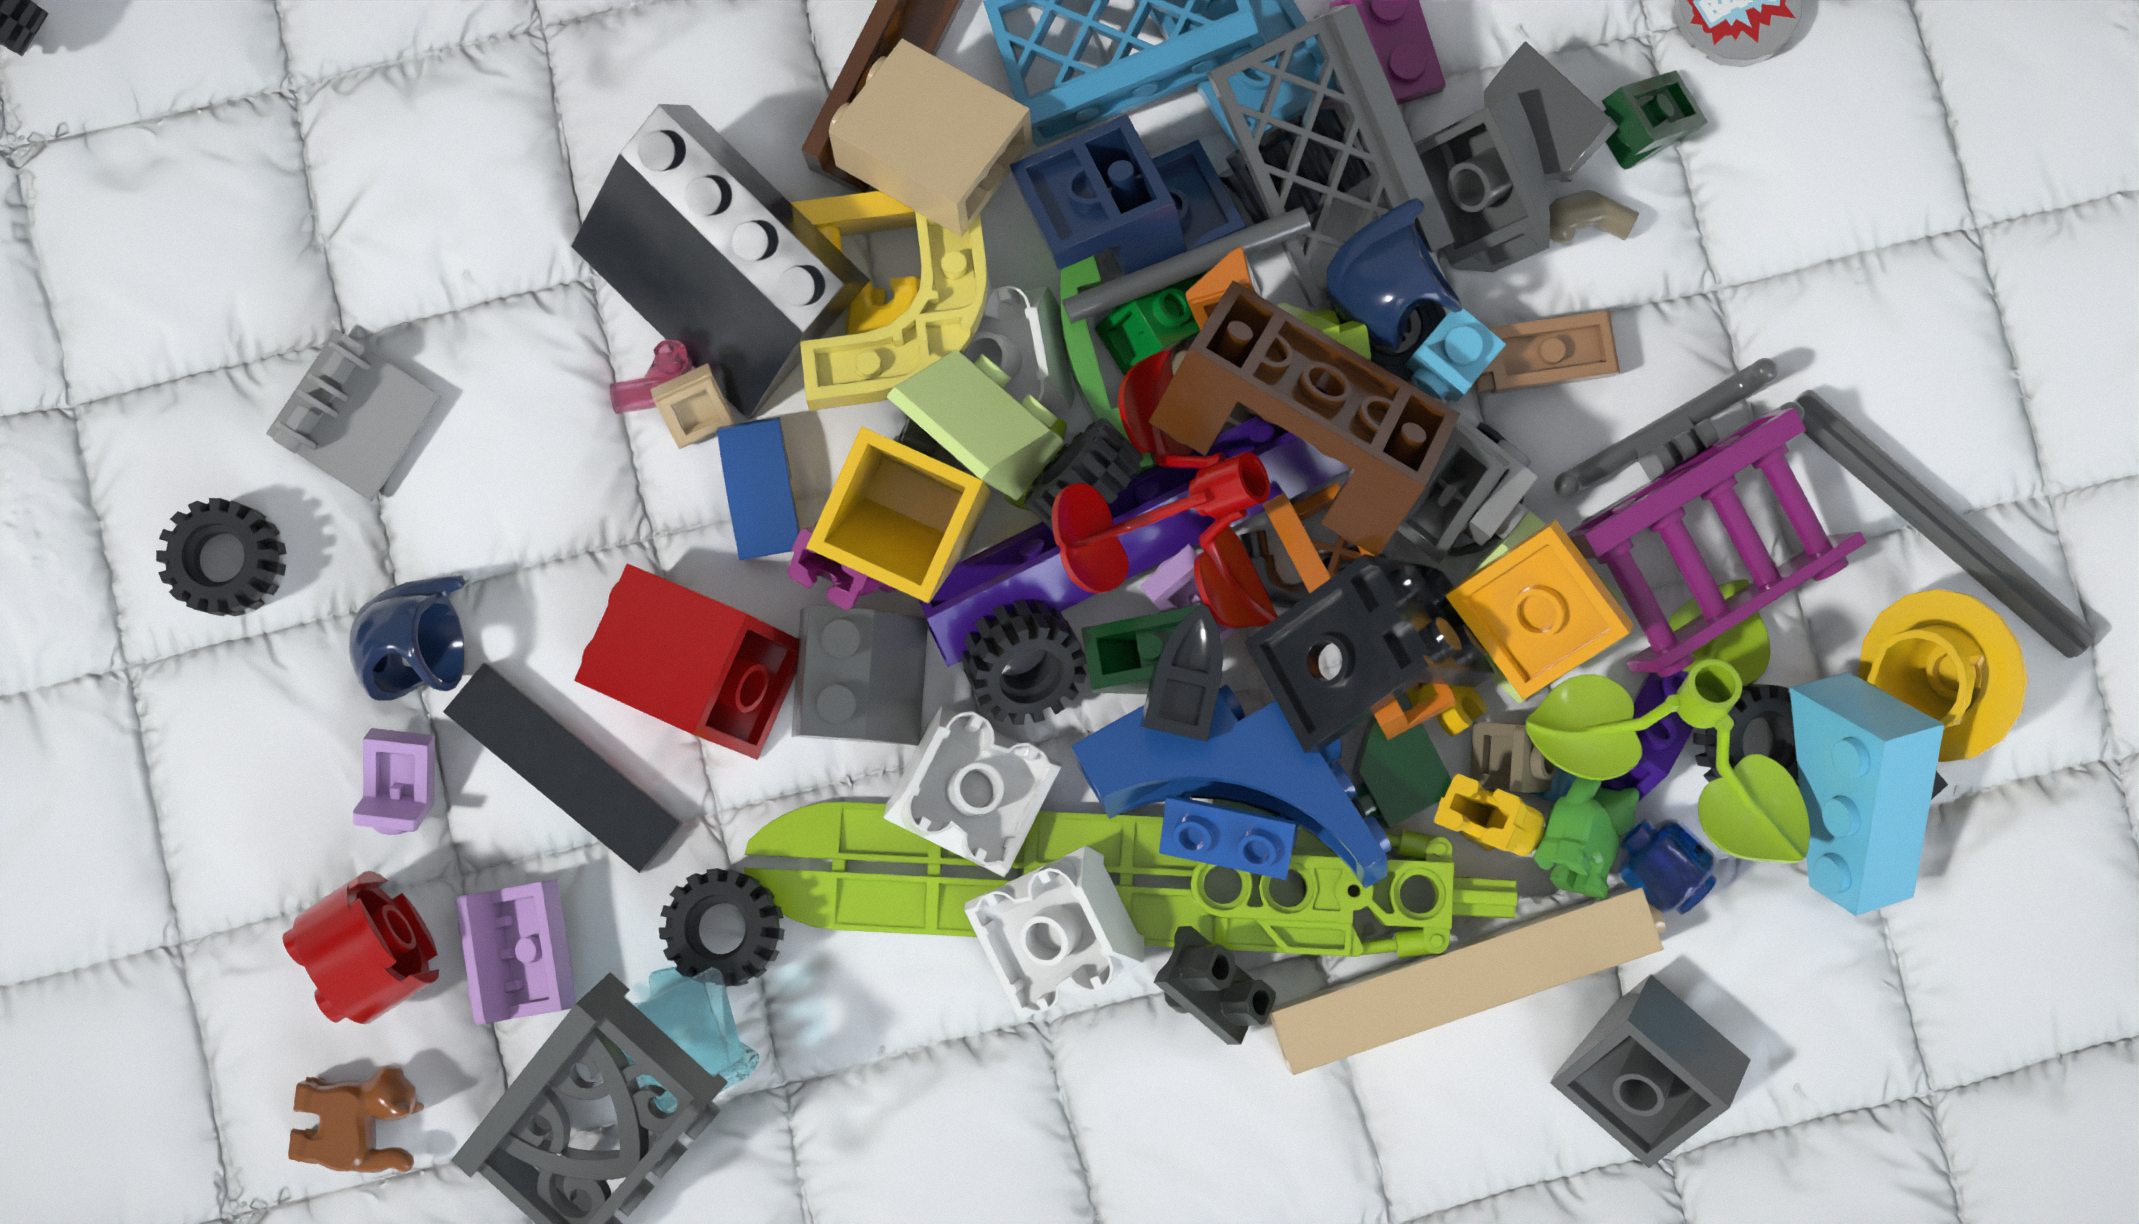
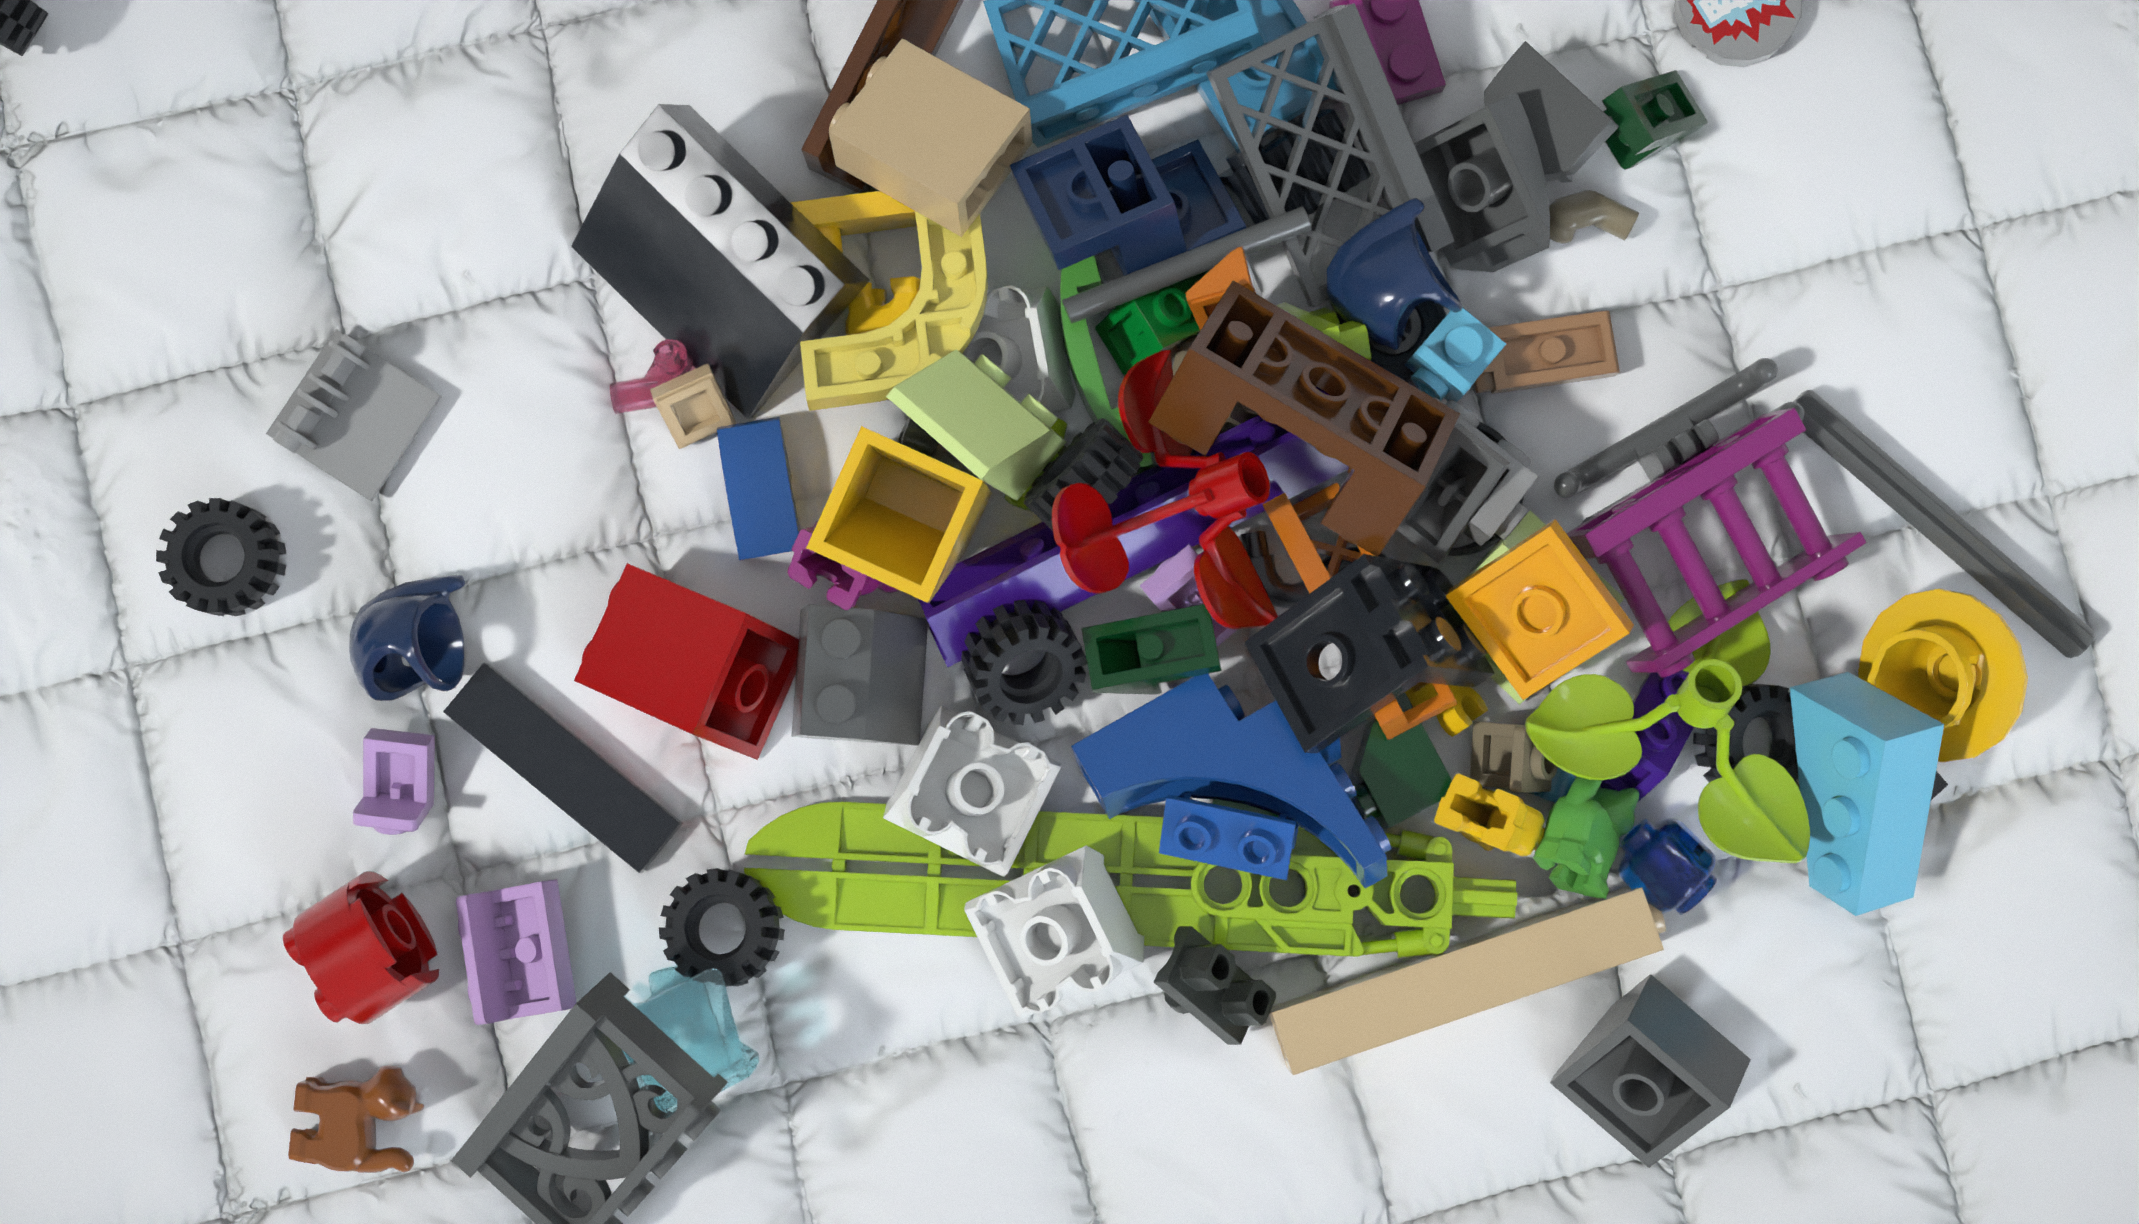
(1186, 679): black plate -> none

